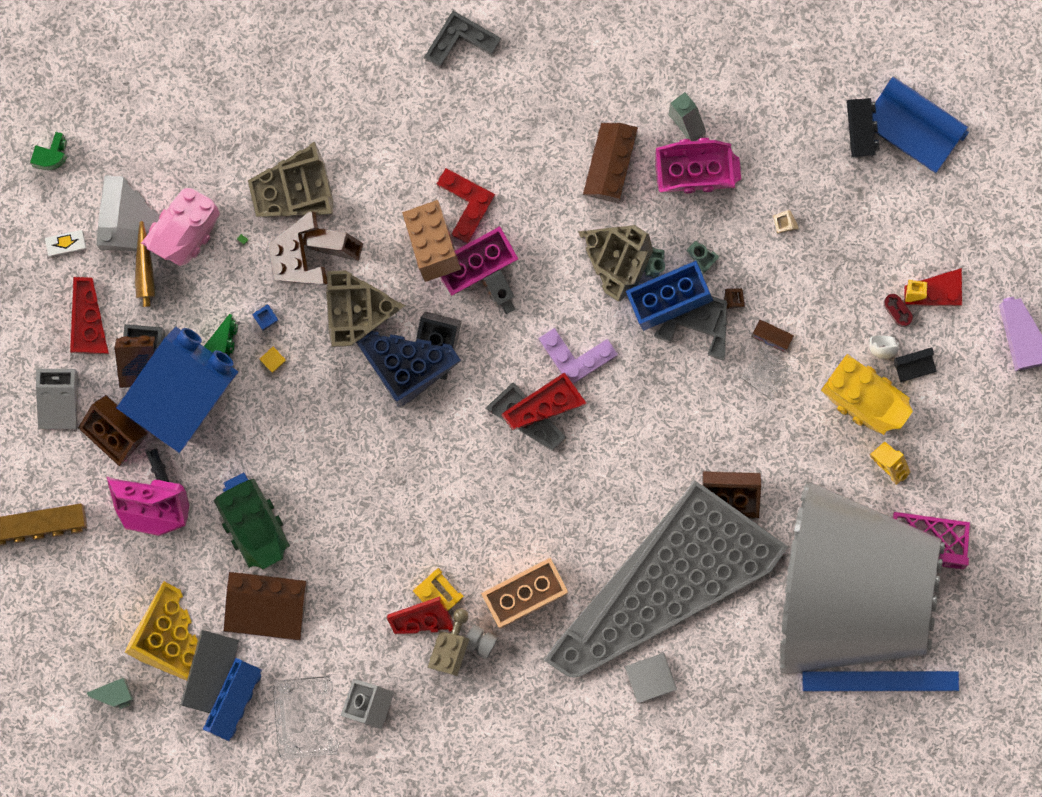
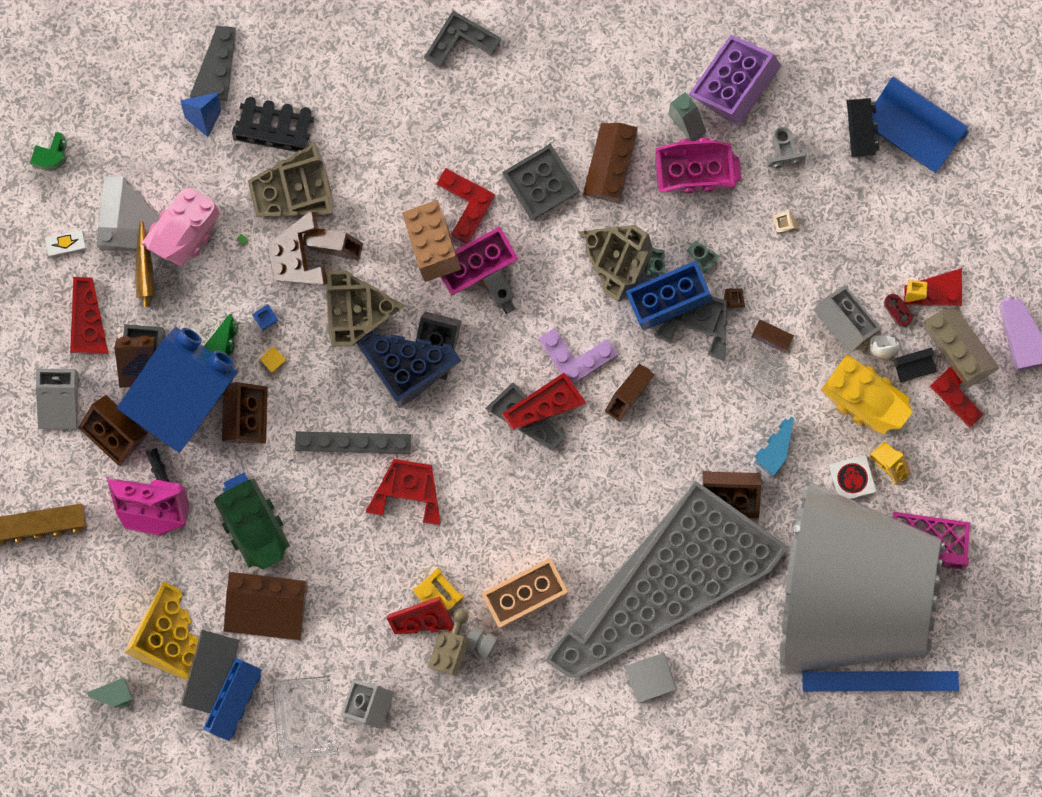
(202, 111): none -> blue slope
(217, 64): none -> dark grey wing
(244, 413): none -> reddish brown slope
(270, 136): none -> black fence
(353, 442): none -> dark grey plate
(409, 482): none -> red wing
(541, 182): none -> dark grey plate
(629, 392): none -> reddish brown slope
(735, 79): none -> medium lavender slope
(776, 452): none -> dark azure slope
(785, 150): none -> light grey pin
(847, 319): none -> light grey slope
(852, 477): none -> tile
(947, 389): none -> red plate
(960, 346): none -> dark tan slope

